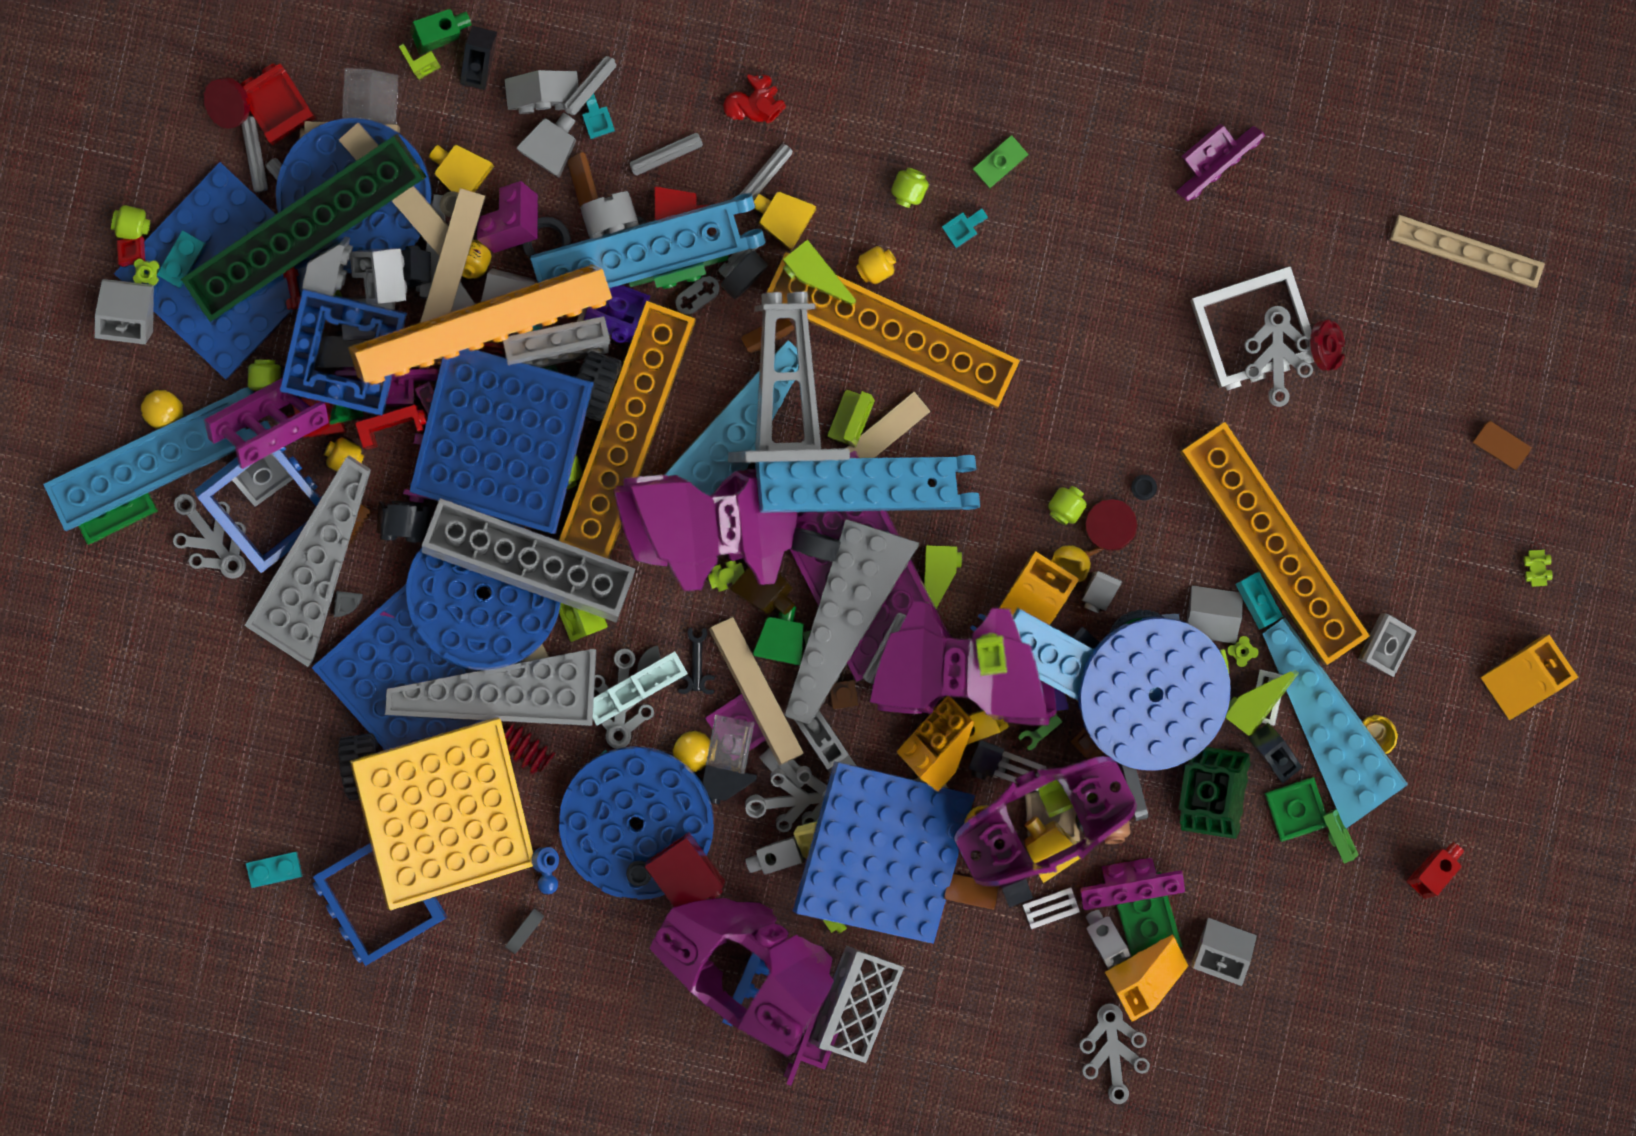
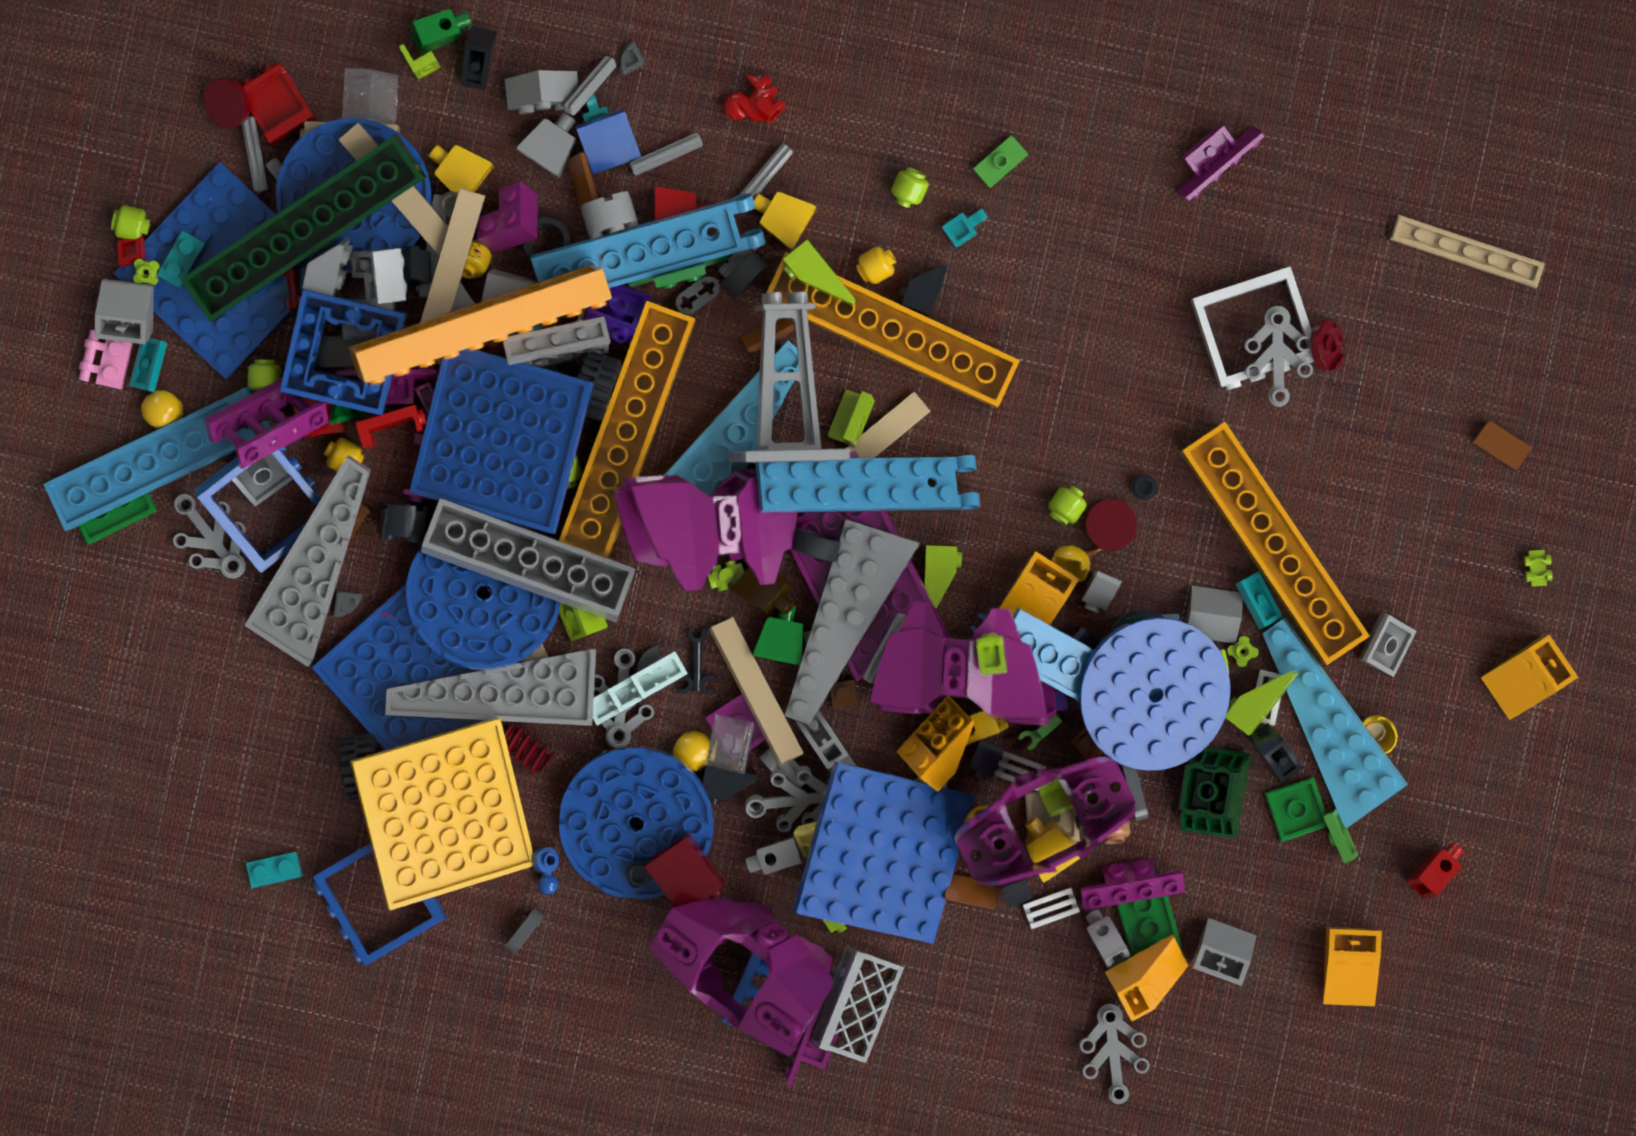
(112, 364): none -> bright pink plate
(148, 365): none -> teal plate
(608, 141): none -> tile
(631, 59): none -> dark grey tile
(923, 291): none -> black slope
(1351, 966): none -> light orange slope

